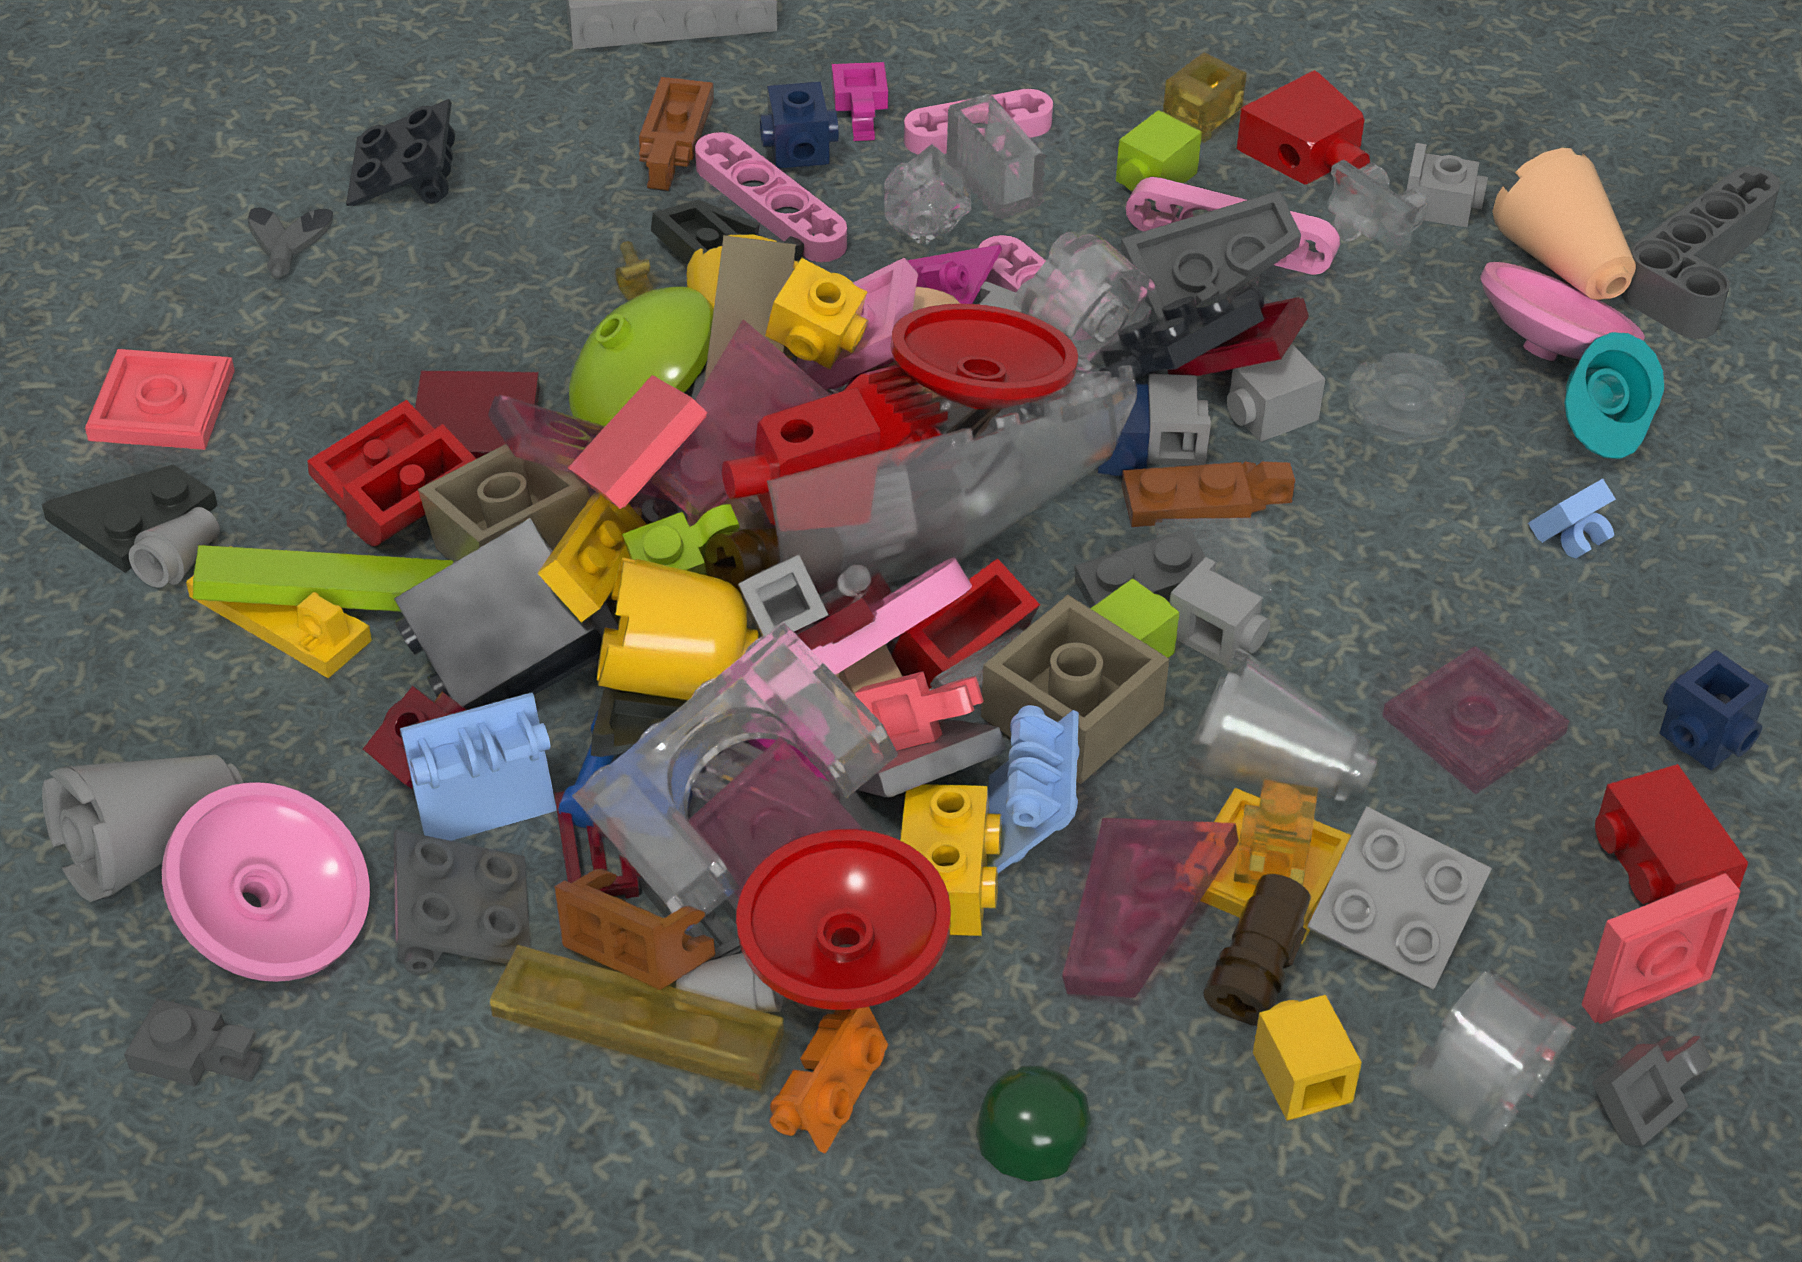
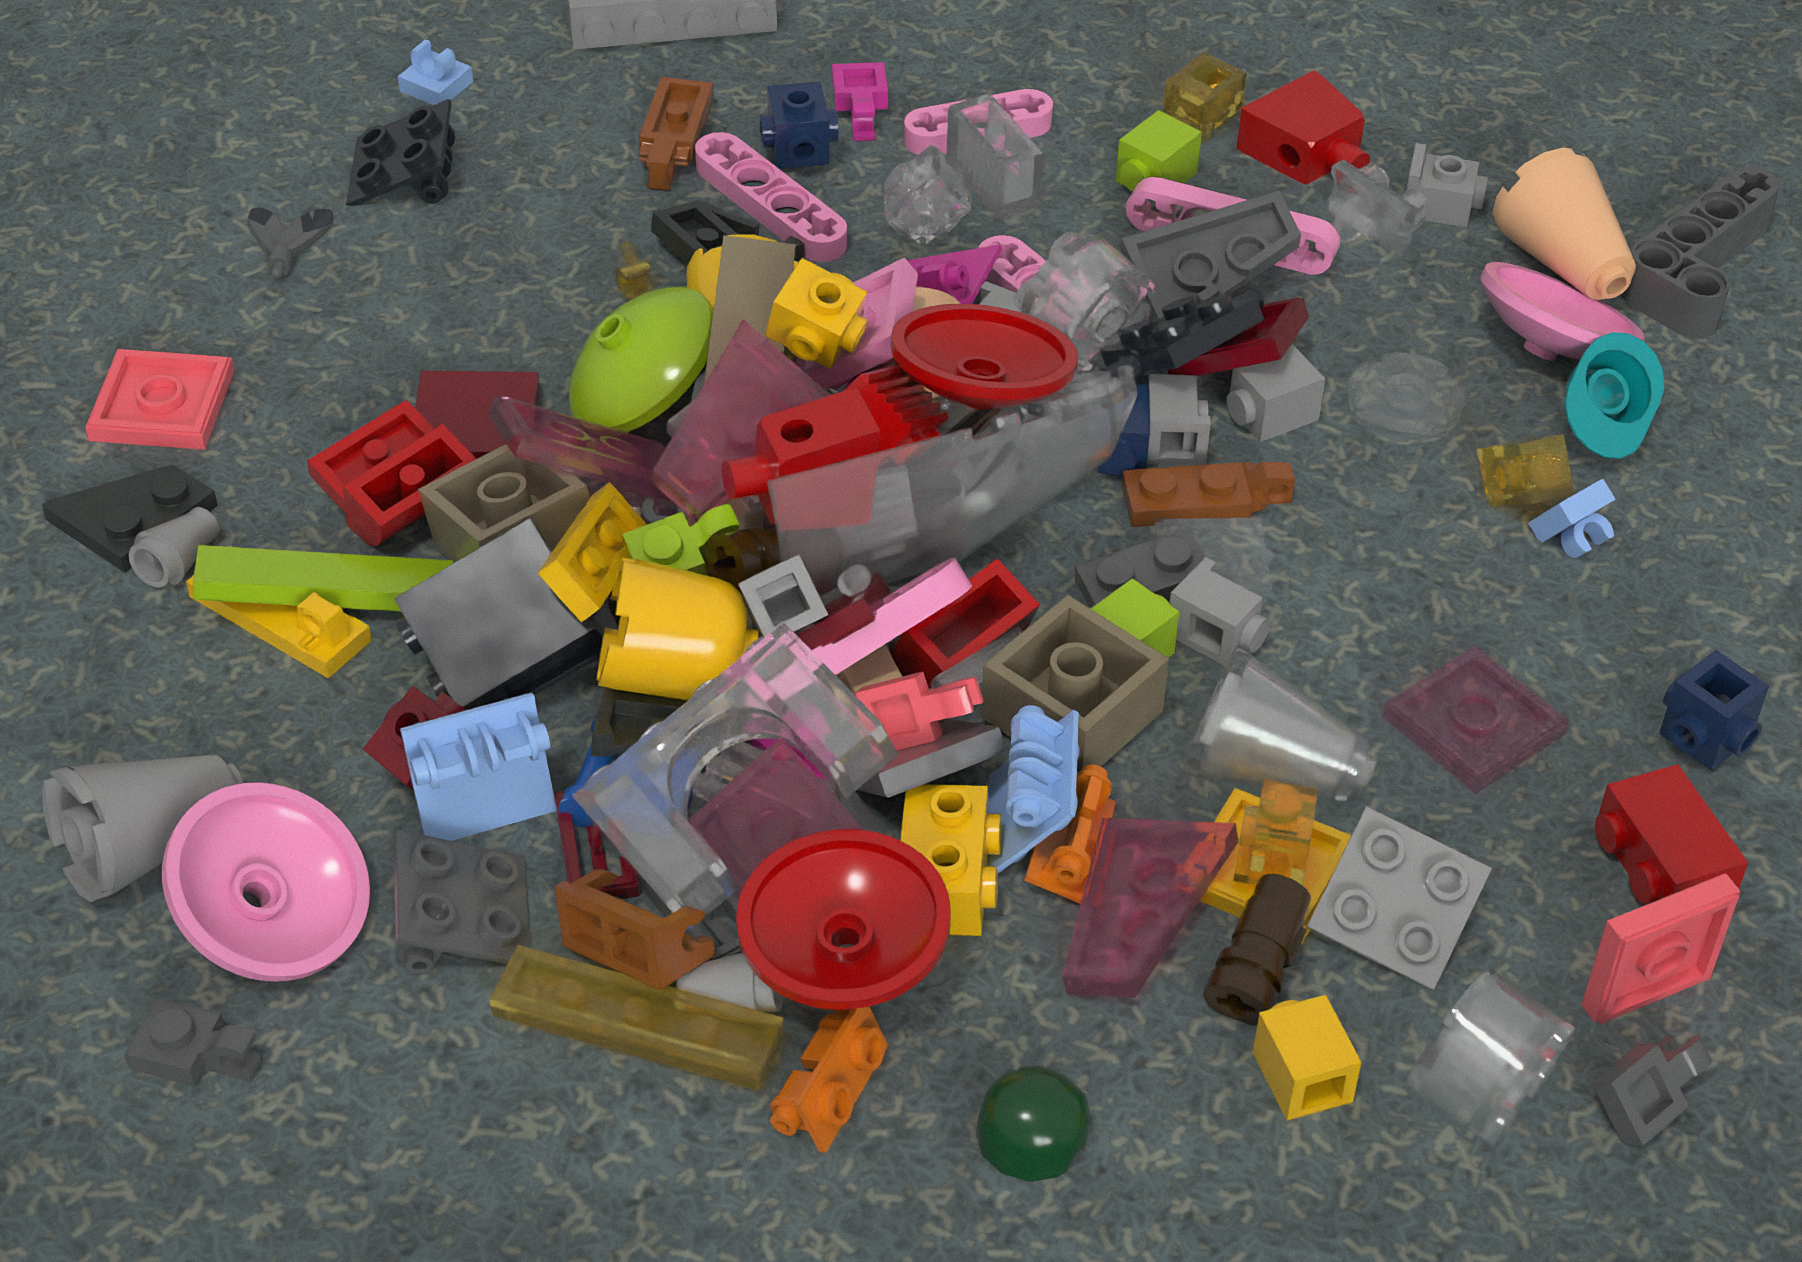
(434, 75): none -> light blue tile
(638, 441): coral tile -> none
(1066, 855): none -> orange hinge
(1526, 471): none -> clear yellow brick

